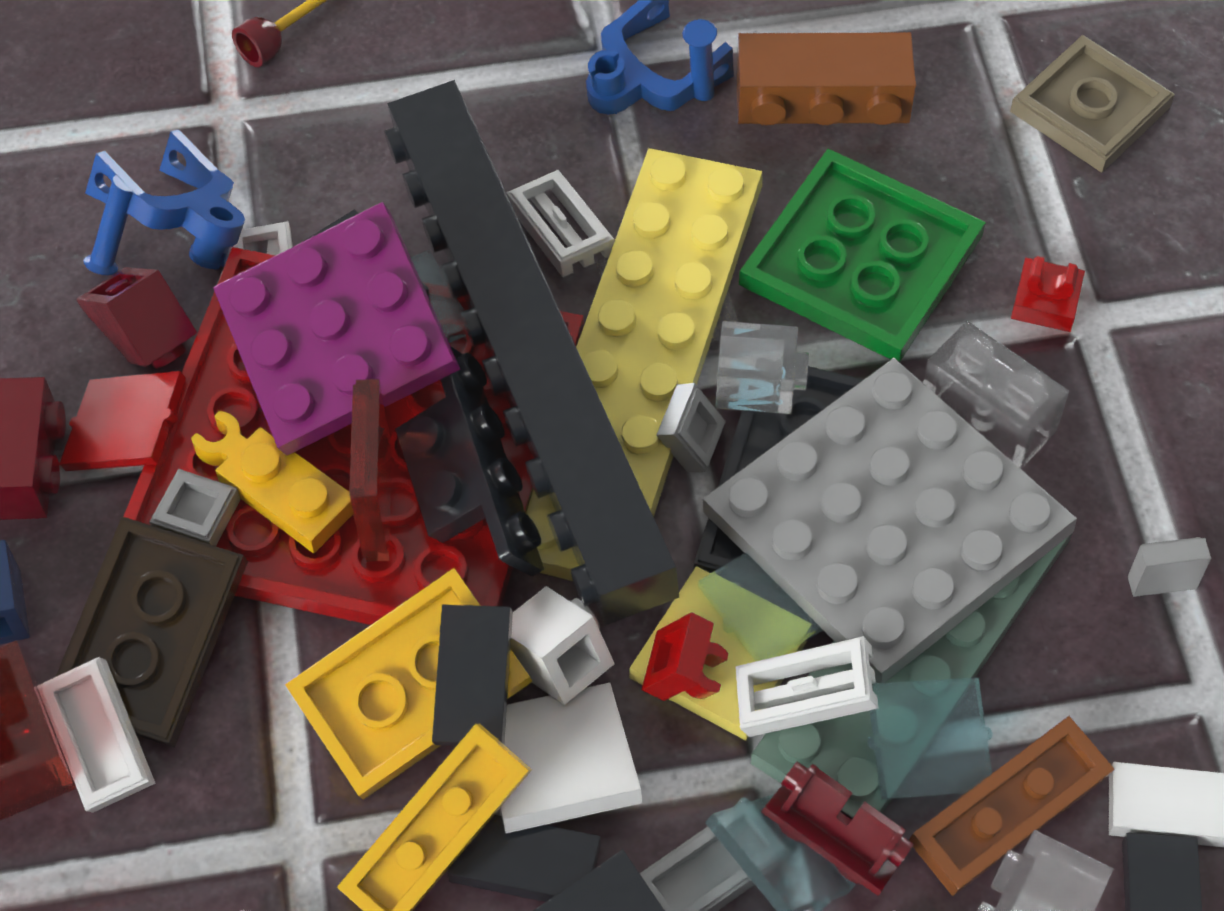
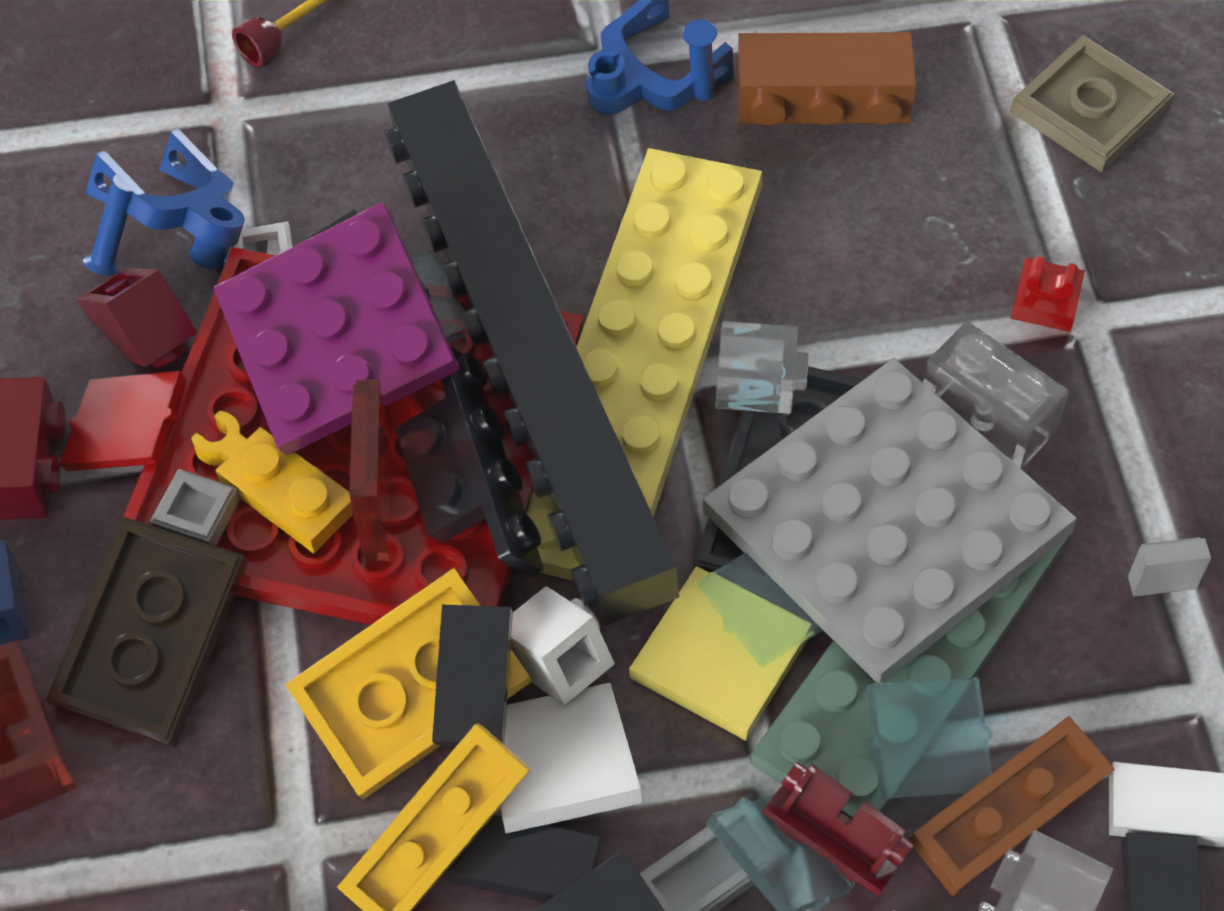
(95, 734): white tile -> none
(578, 250): white tile -> none
(679, 659): red tile -> none
(691, 427): light grey tile -> none
(811, 710): white tile -> none
(862, 254): green plate -> none

